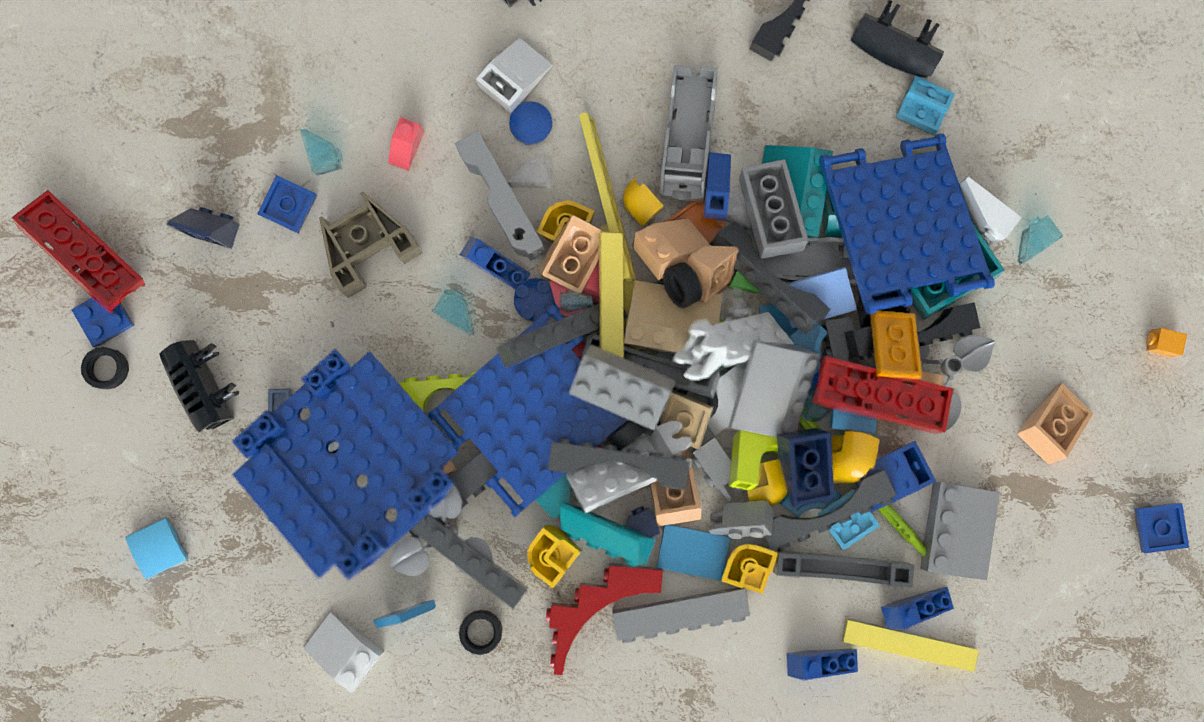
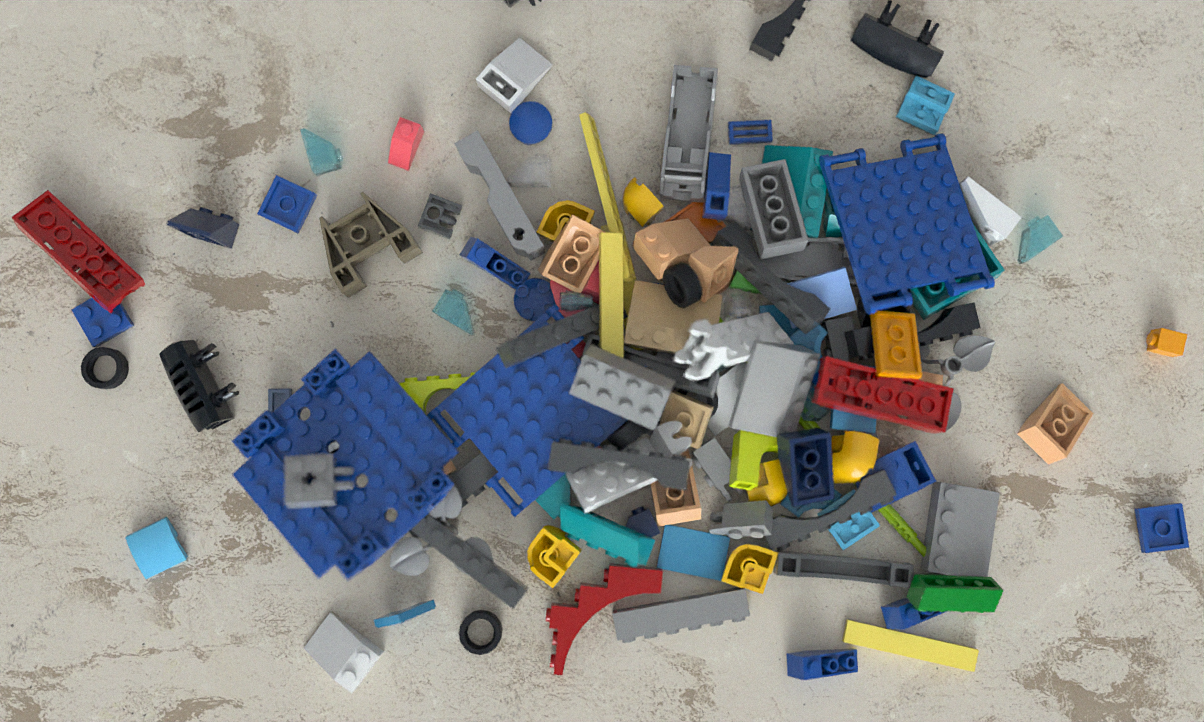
(322, 490): none -> light grey hinge
(441, 205): none -> dark grey brick
(750, 140): none -> blue tile
(954, 593): none -> green brick

